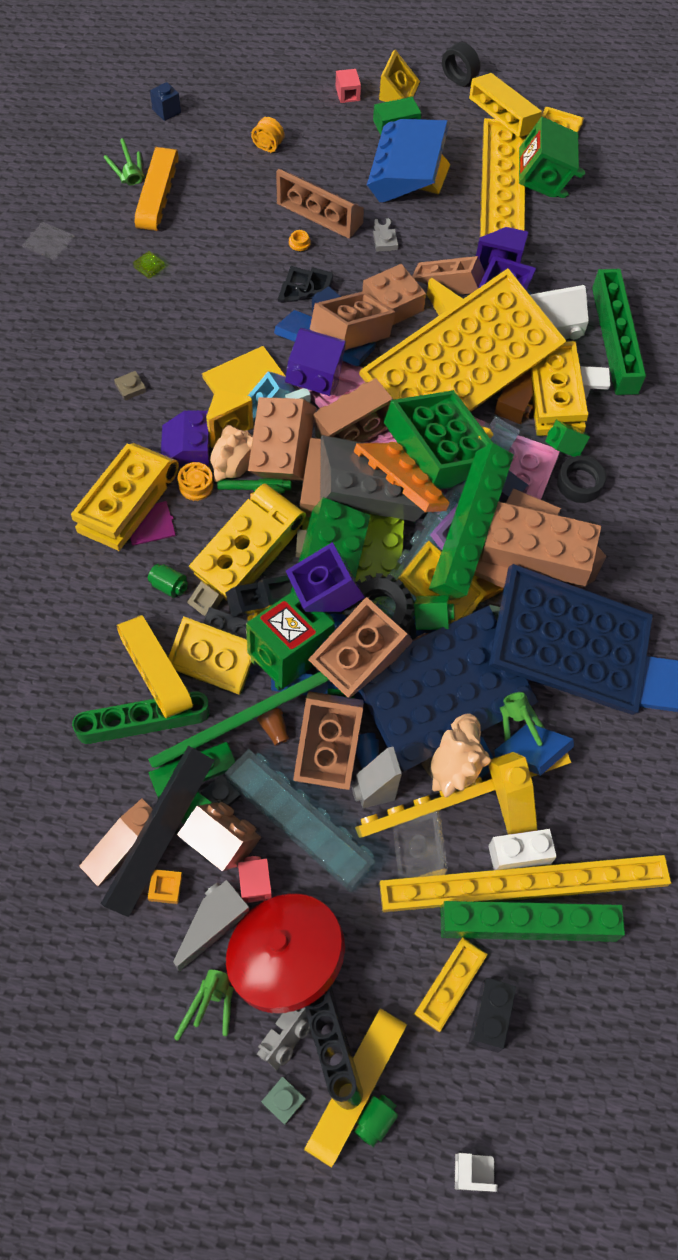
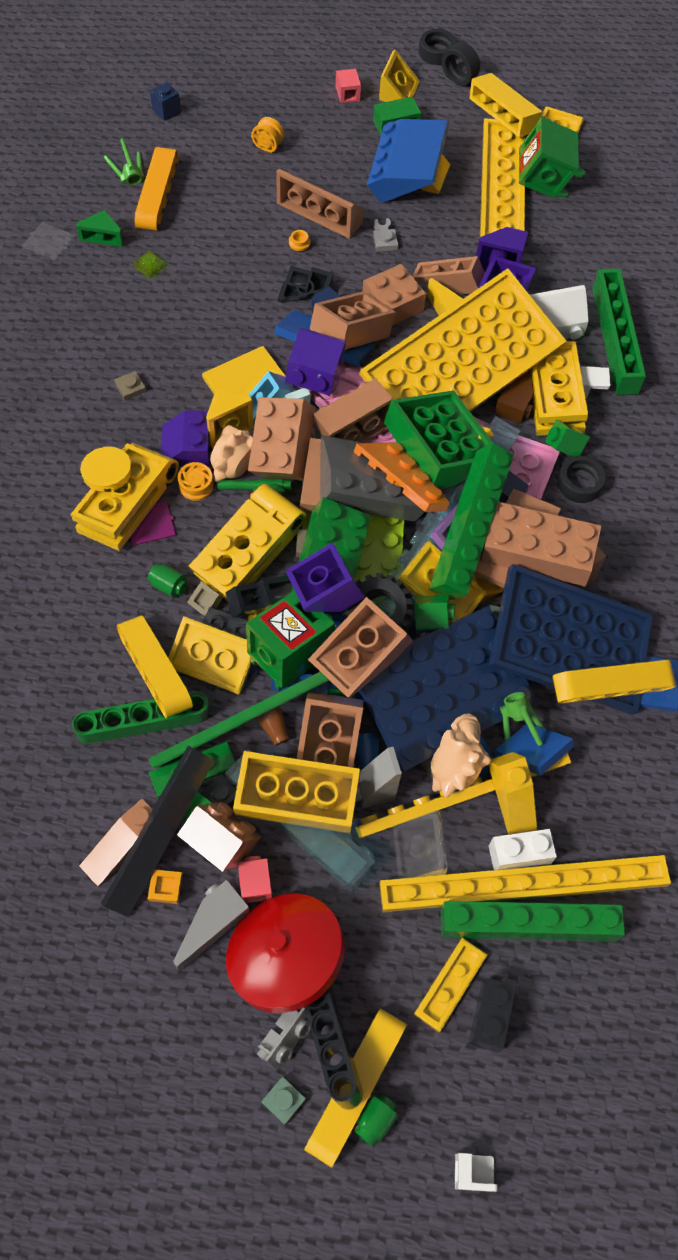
(100, 229): none -> green slope
(106, 468): none -> yellow tile
(212, 988): bright green plant -> none
(296, 792): none -> yellow brick
(435, 36): none -> black tyre
(614, 681): none -> yellow beam

